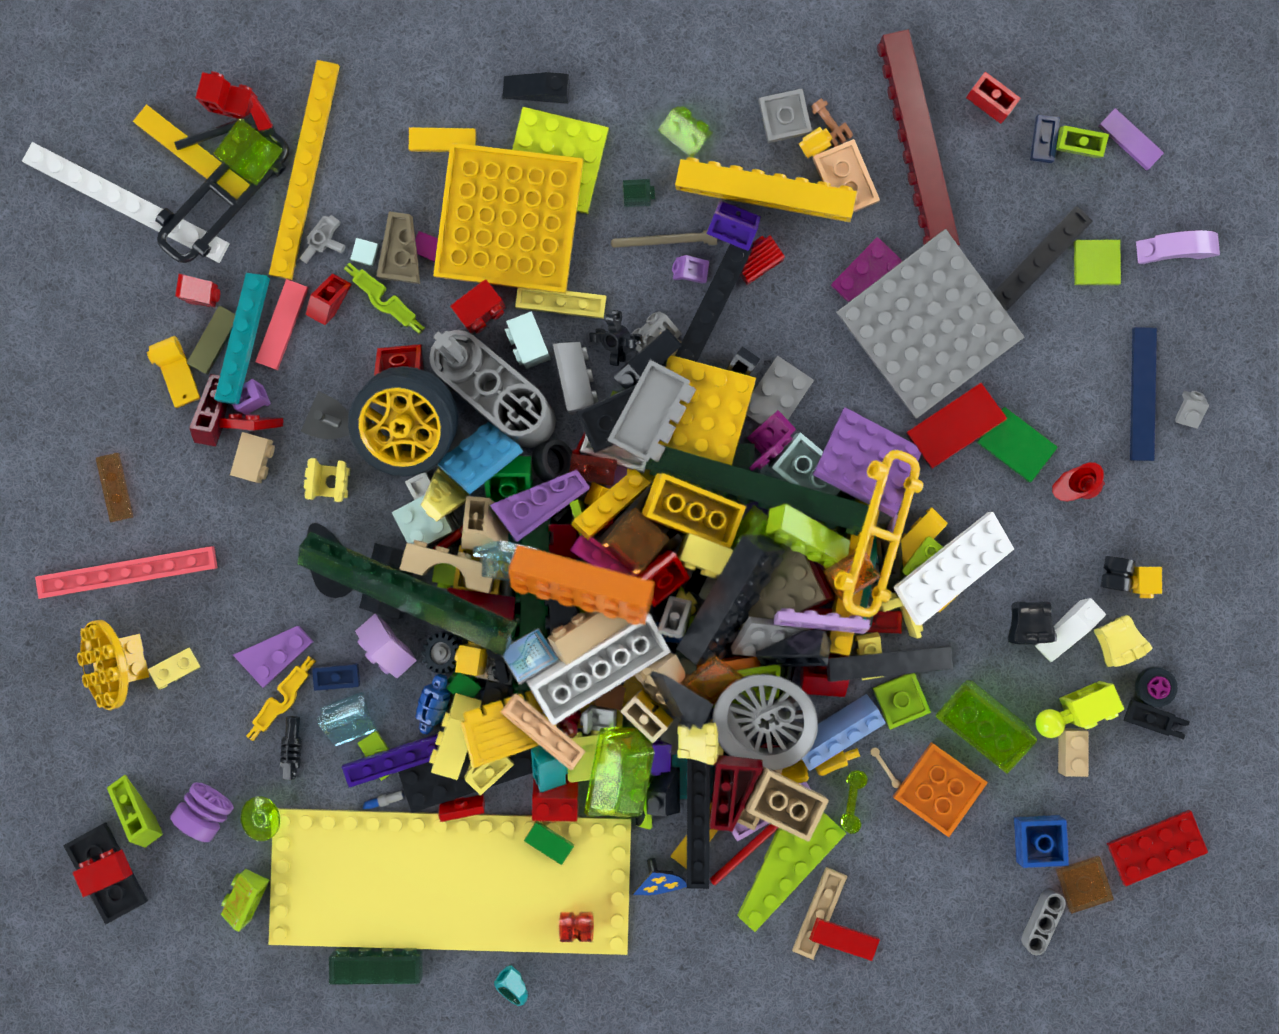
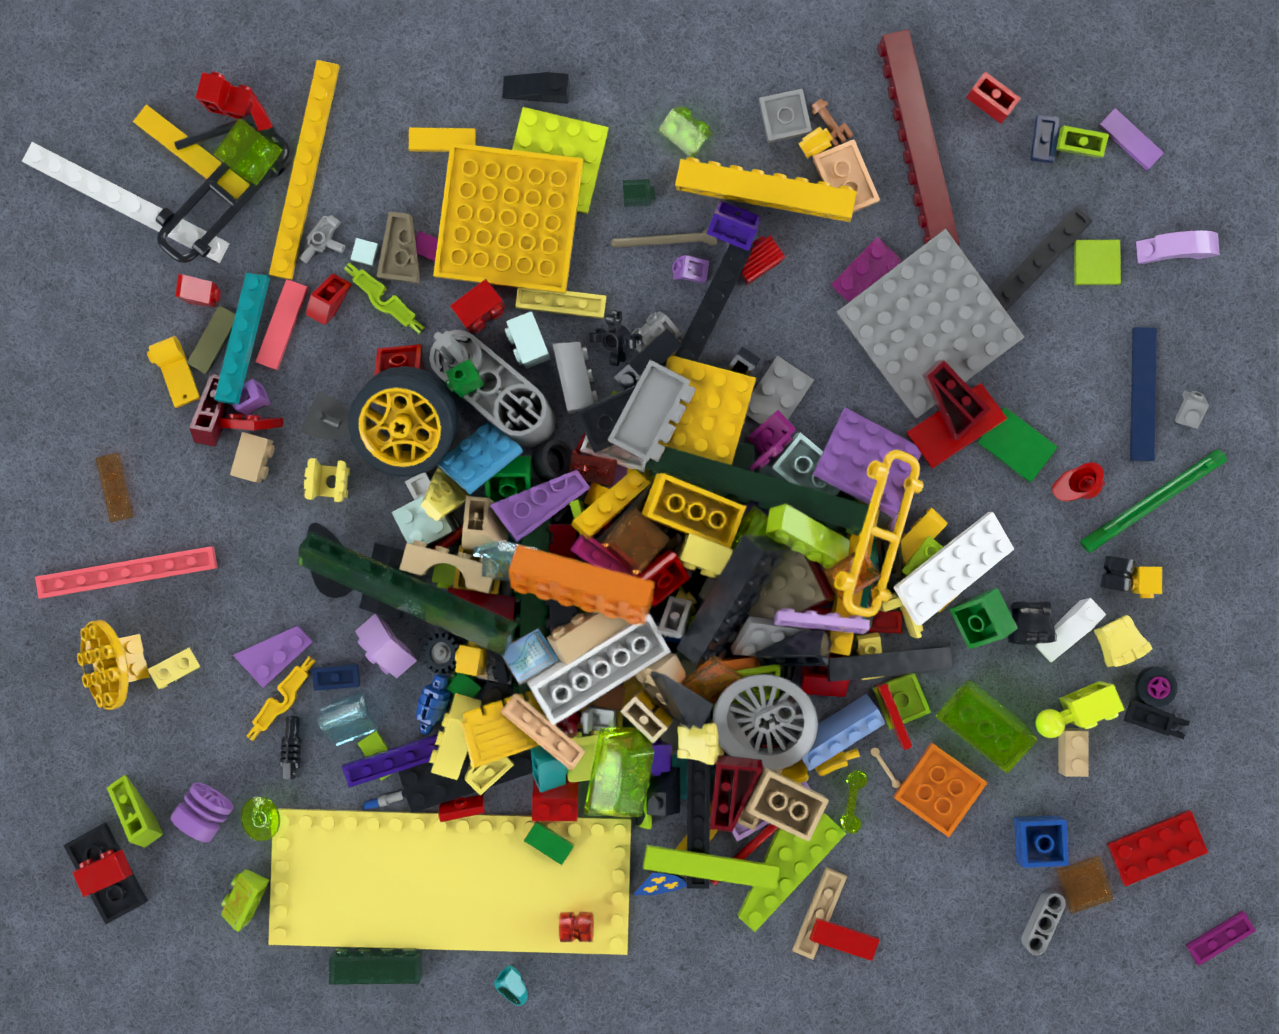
(464, 378): none -> green brick
(711, 867): none -> lime tile
(894, 716): none -> red tile
(954, 399): none -> dark red wedge
(983, 618): none -> green brick
(1153, 501): none -> green piece
(1220, 938): none -> magenta tile

